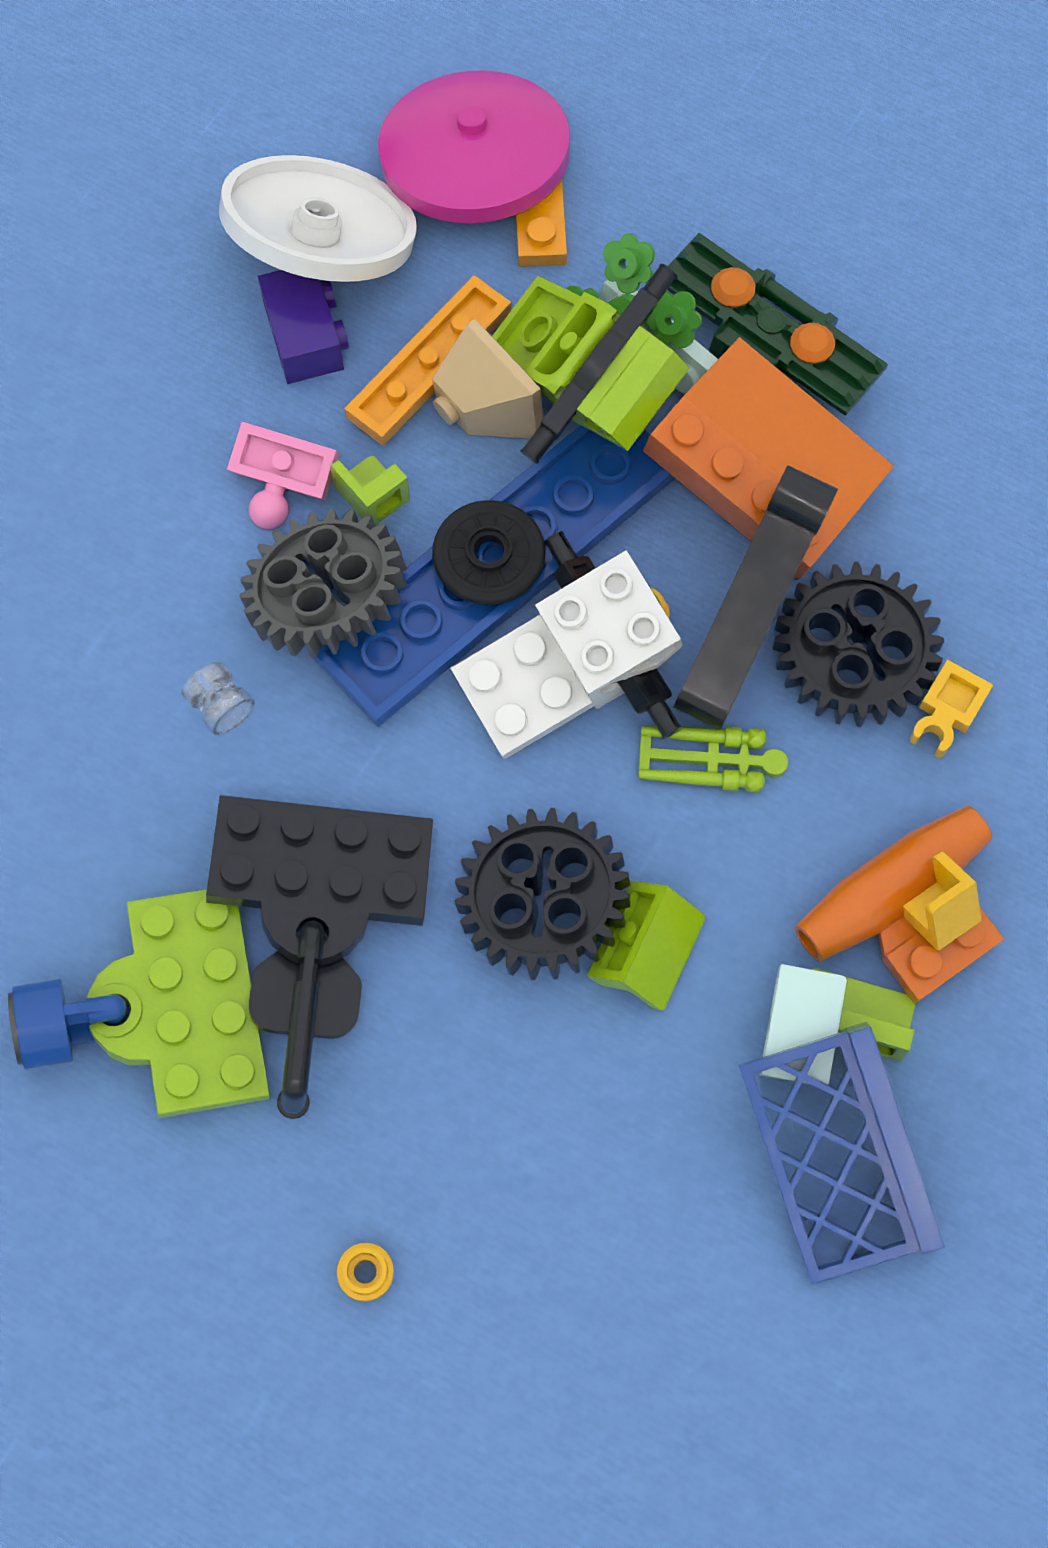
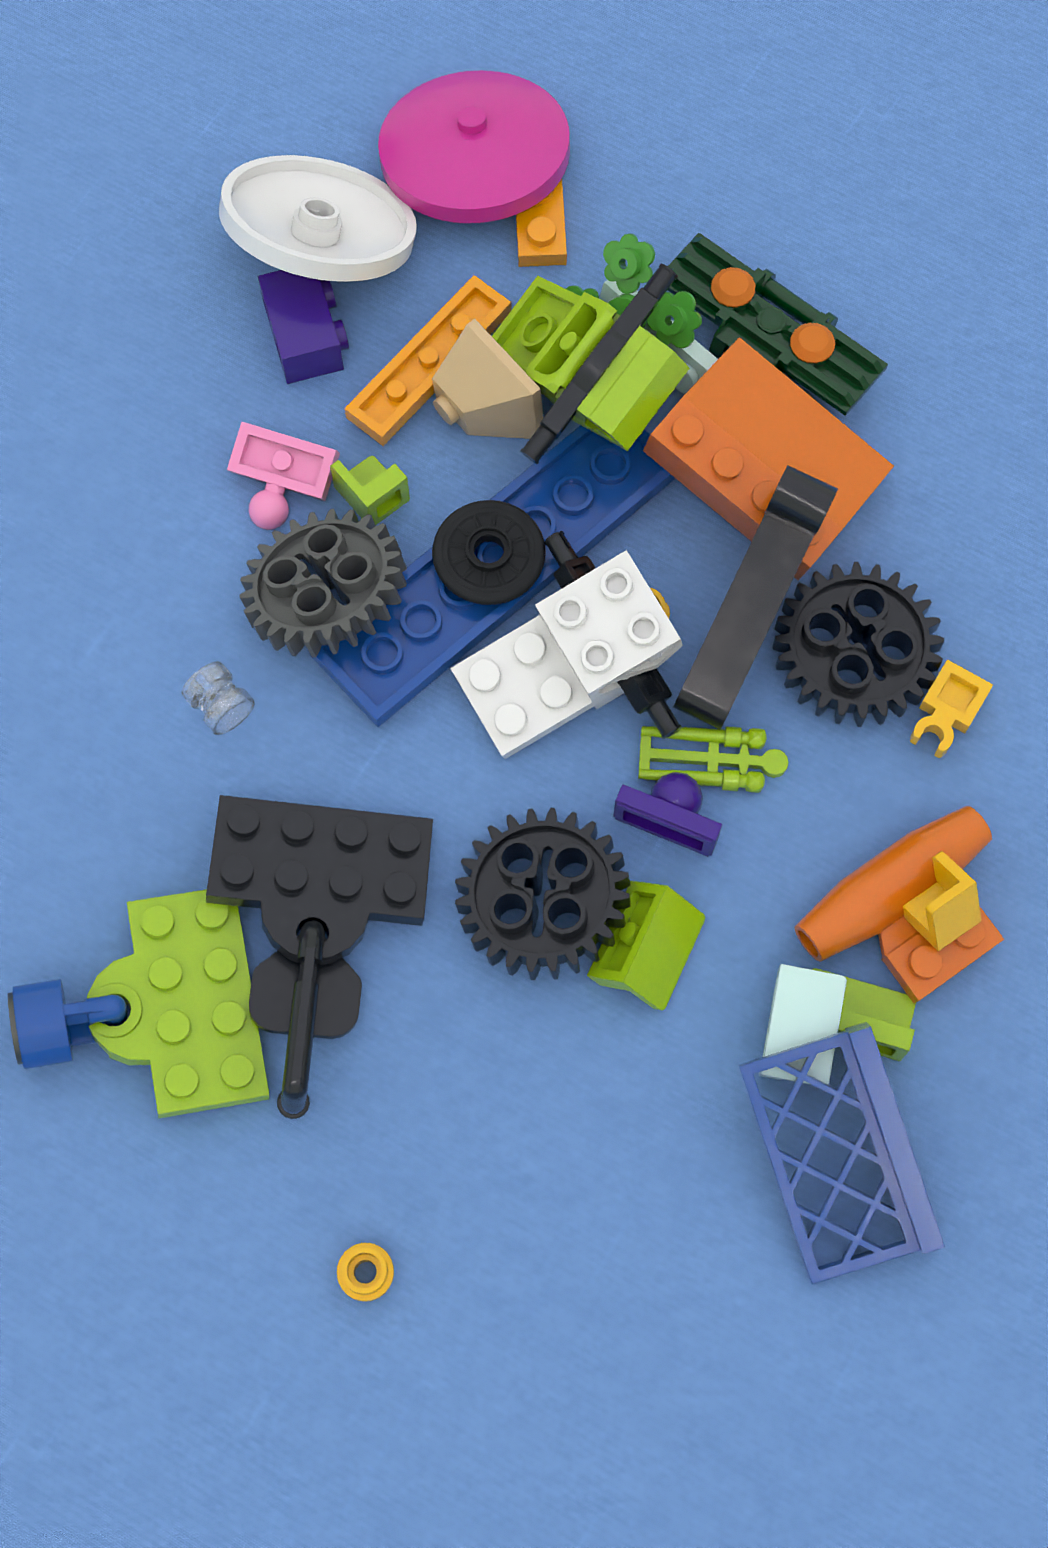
(670, 812): none -> dark purple tile

